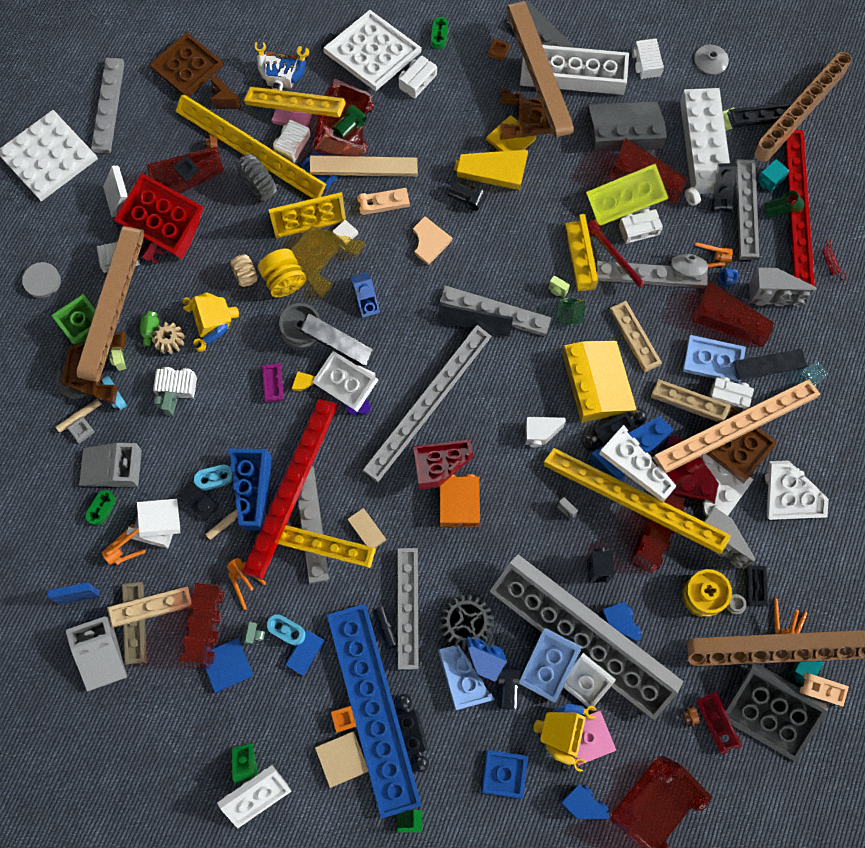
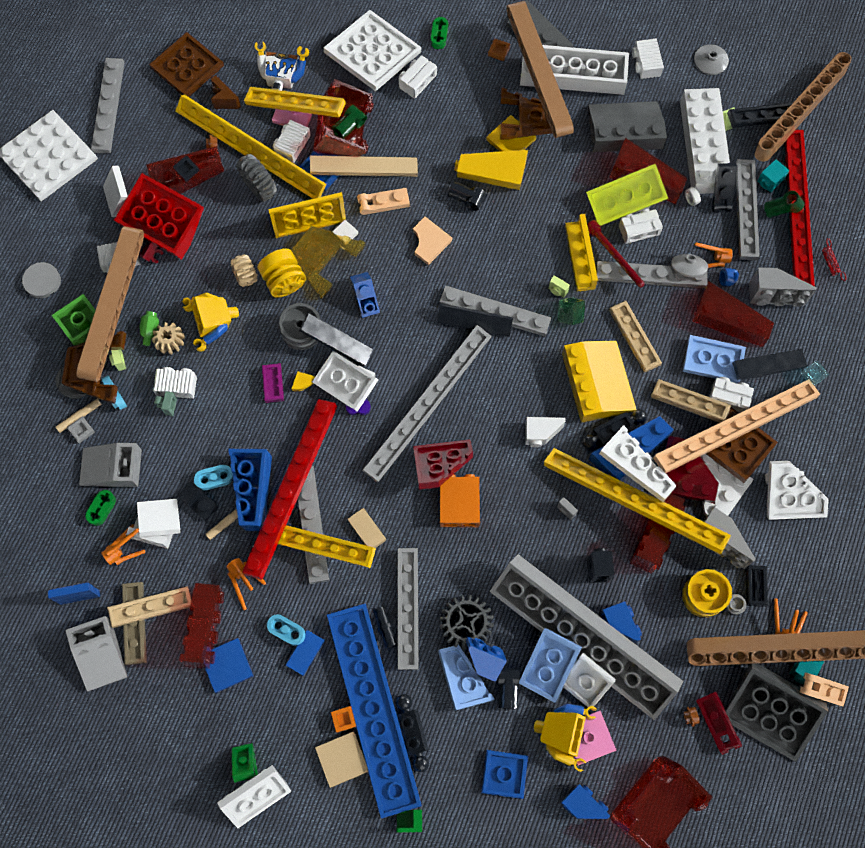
(251, 634): sand green tile -> none

